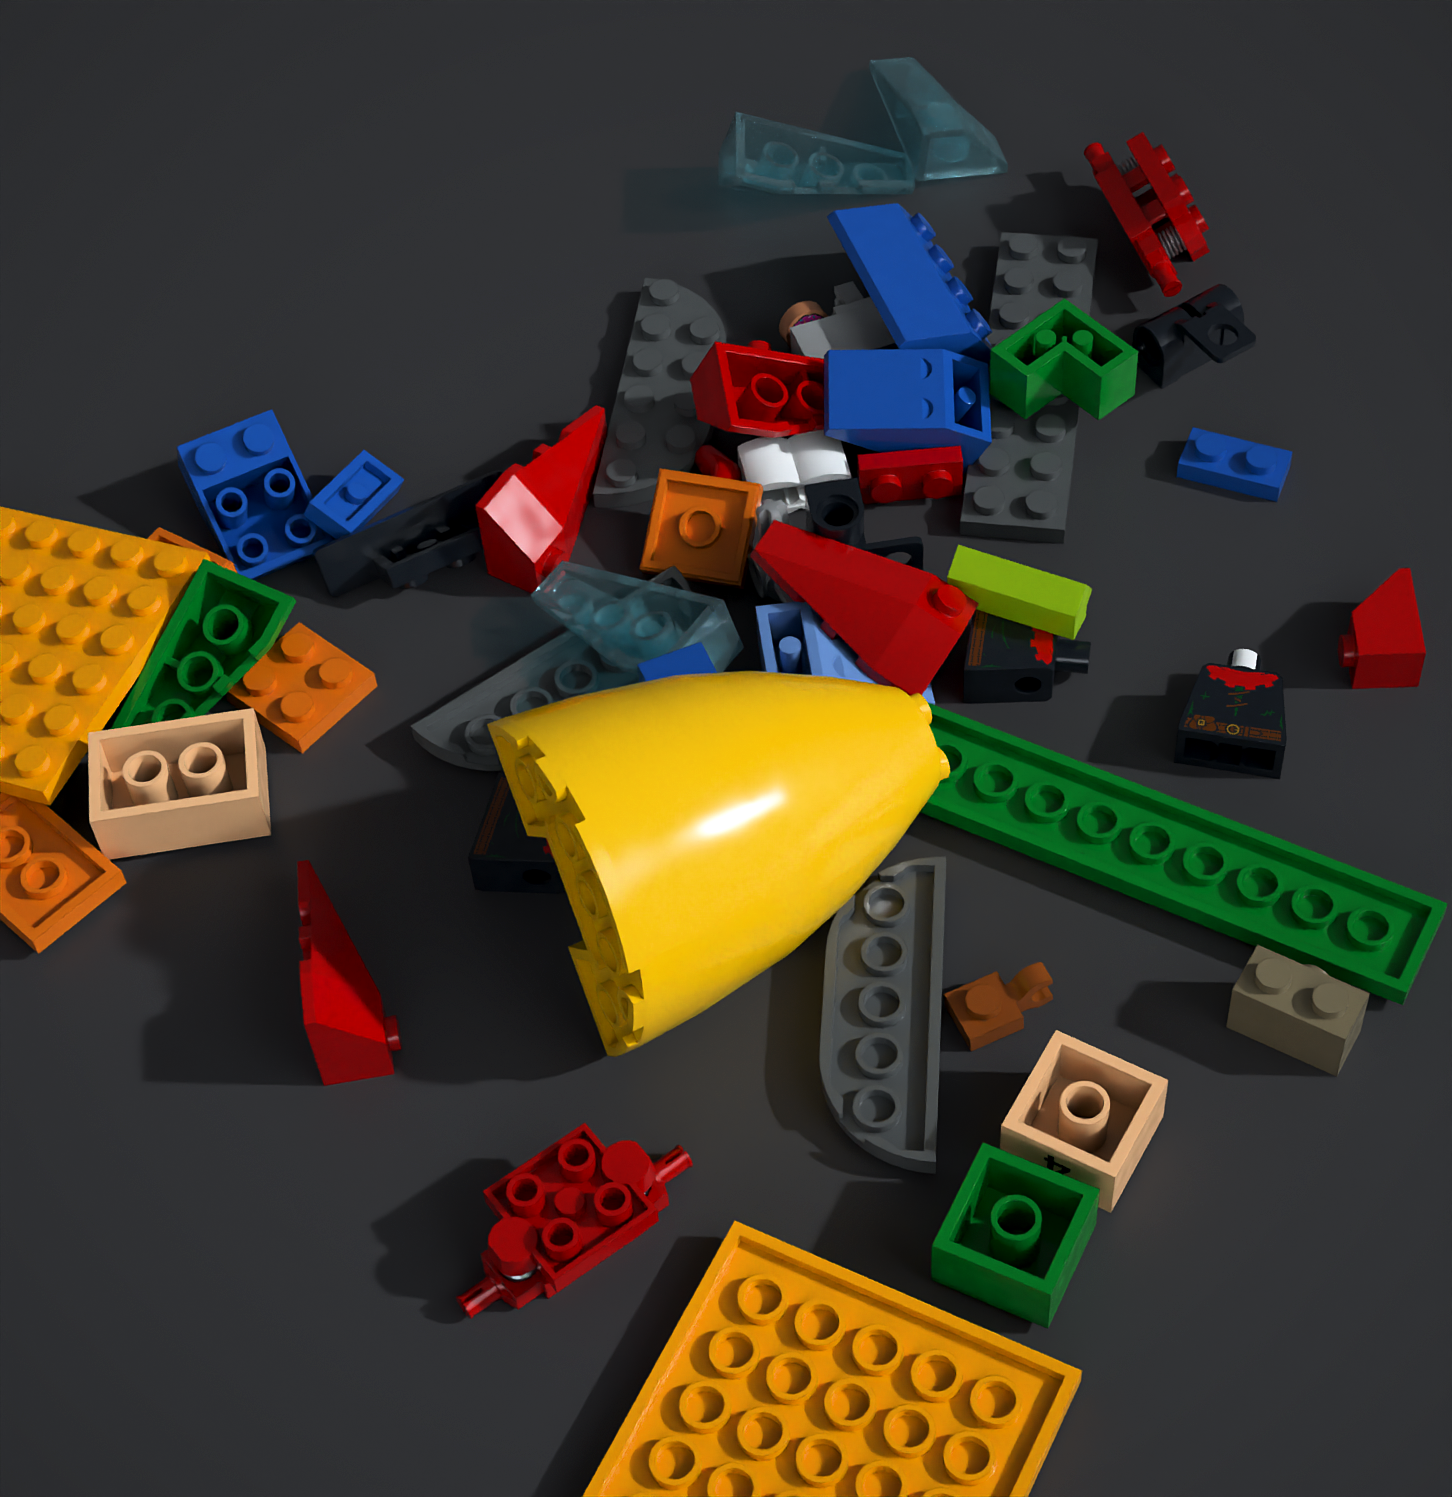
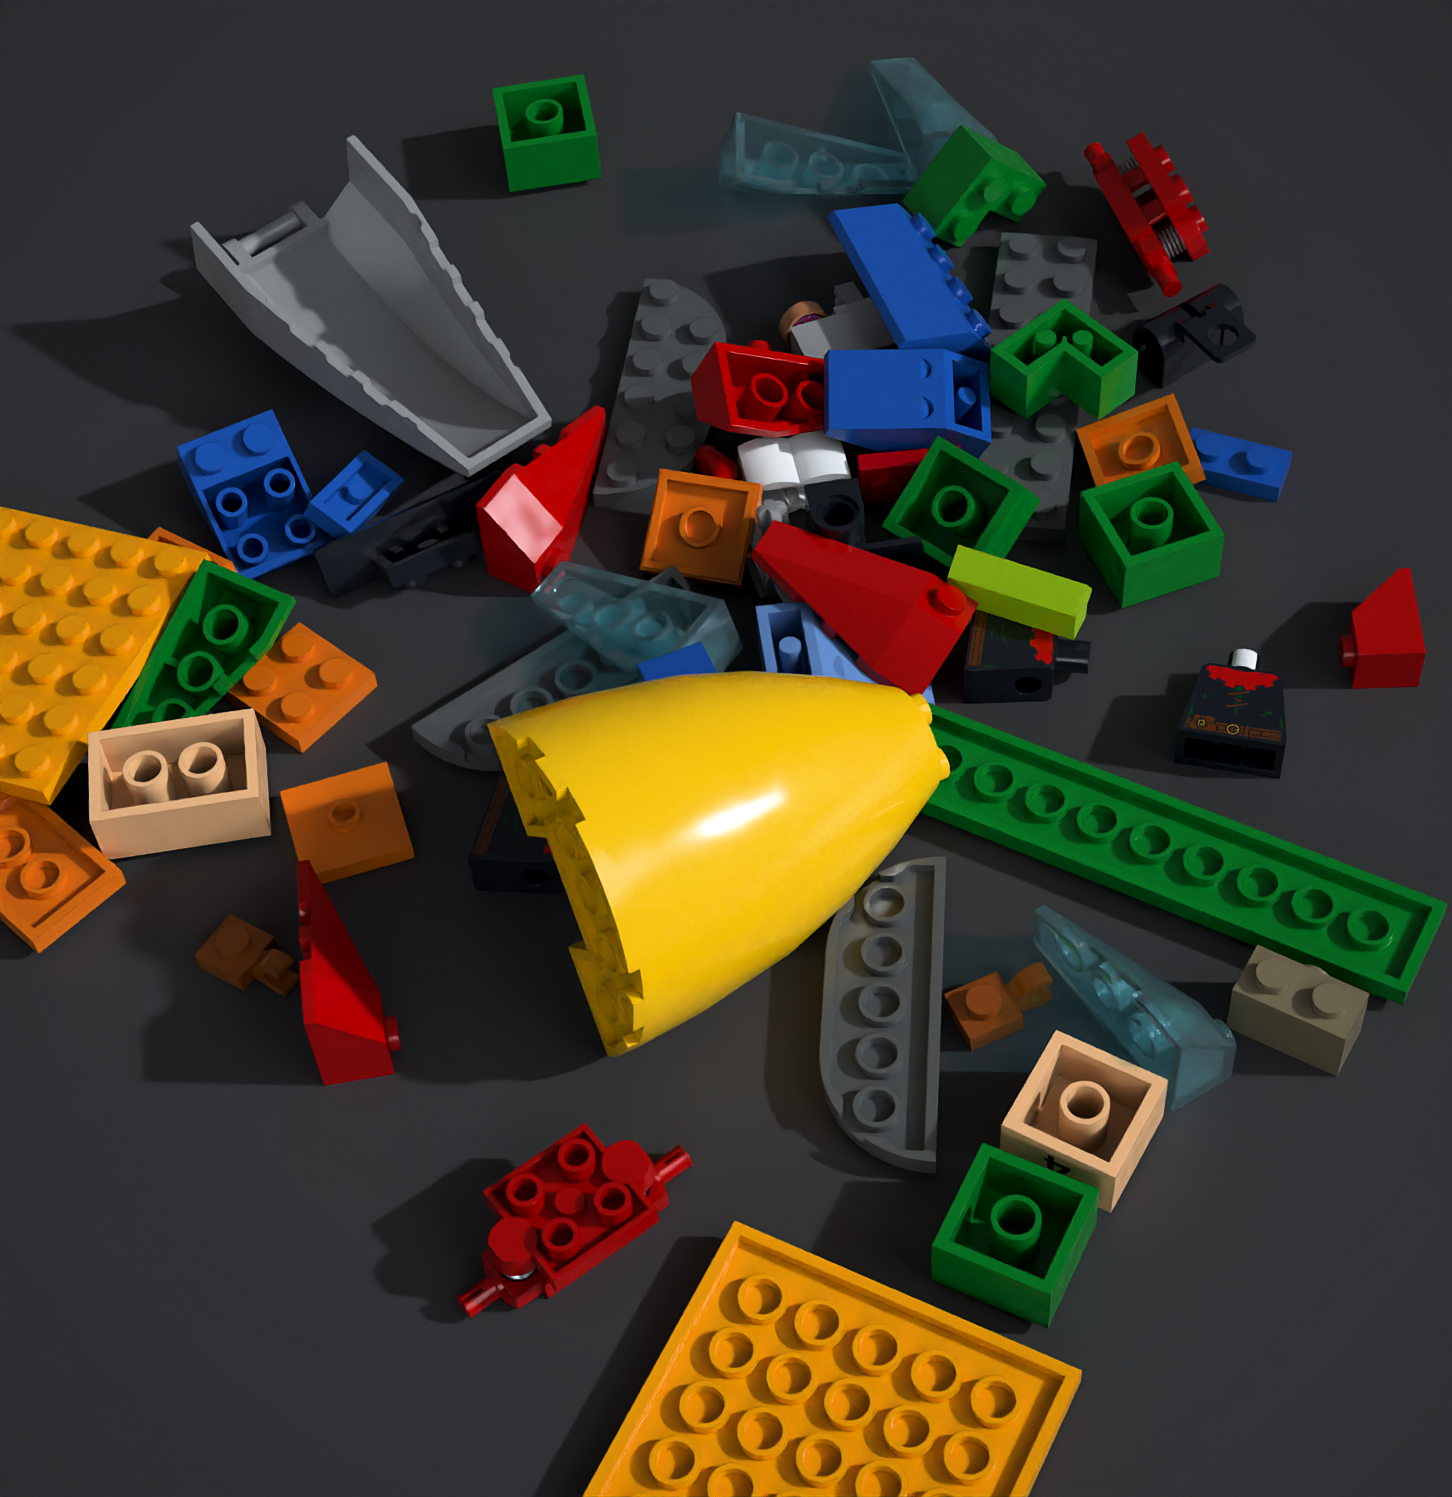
(245, 953): none -> dark orange plate
(348, 823): none -> orange plate
(379, 319): none -> light grey windscreen
(547, 133): none -> green brick
(962, 503): none -> green brick
(968, 182): none -> green brick
(1139, 442): none -> orange plate
(1140, 1011): none -> clear light blue wedge
(1150, 534): none -> green brick

